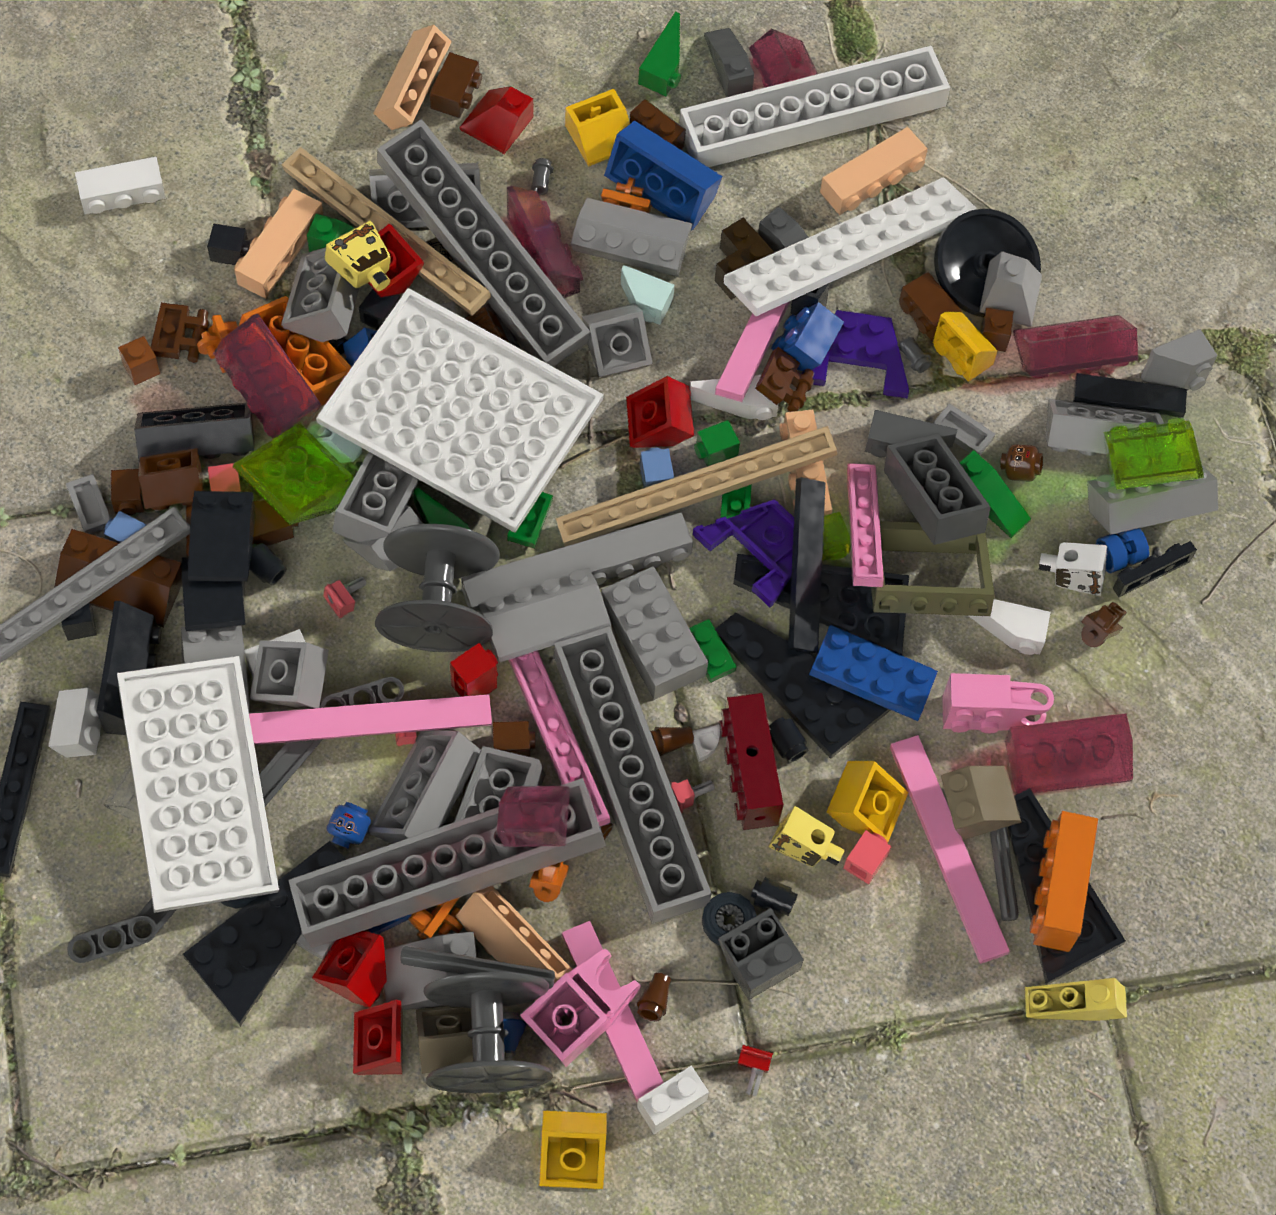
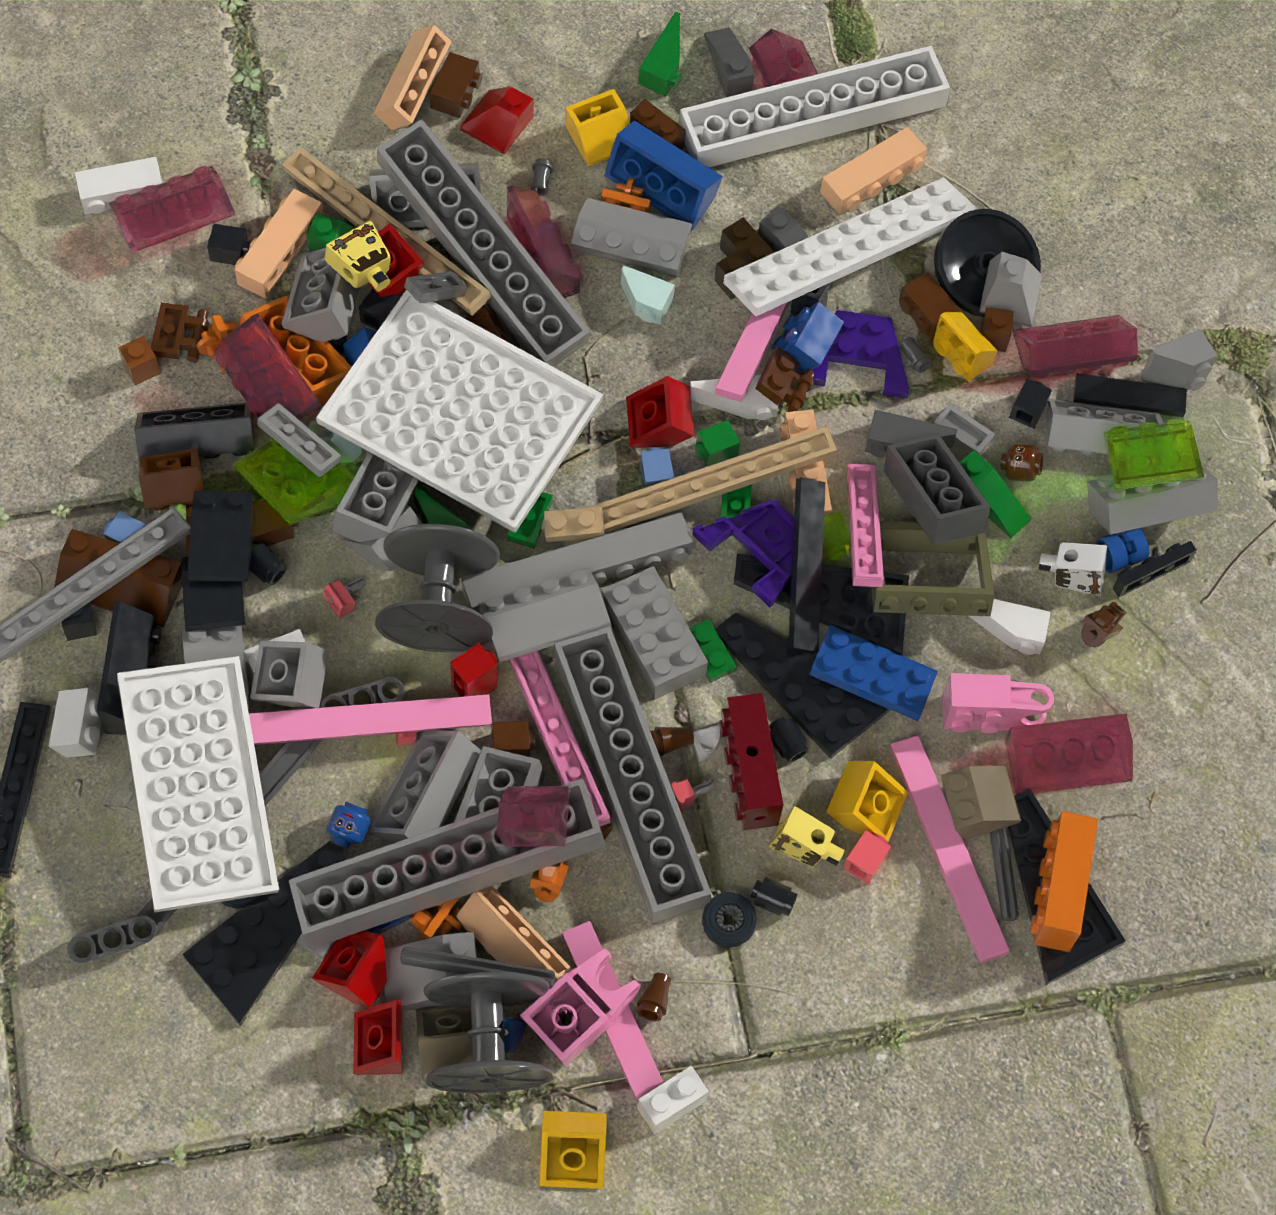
(88, 504): light grey tile -> none
(126, 491): reddish brown brick -> none
(171, 208): none -> clear pink slope
(224, 478): coral brick -> none
(299, 440): none -> light grey plate
(435, 287): none -> flat silver plate
(574, 524): none -> tan plate
(618, 339): light grey slope -> none
(758, 1061): red piece -> none
(760, 954): dark grey slope -> none
(1030, 403): none -> black brick
(1077, 1000): light yellow slope -> none

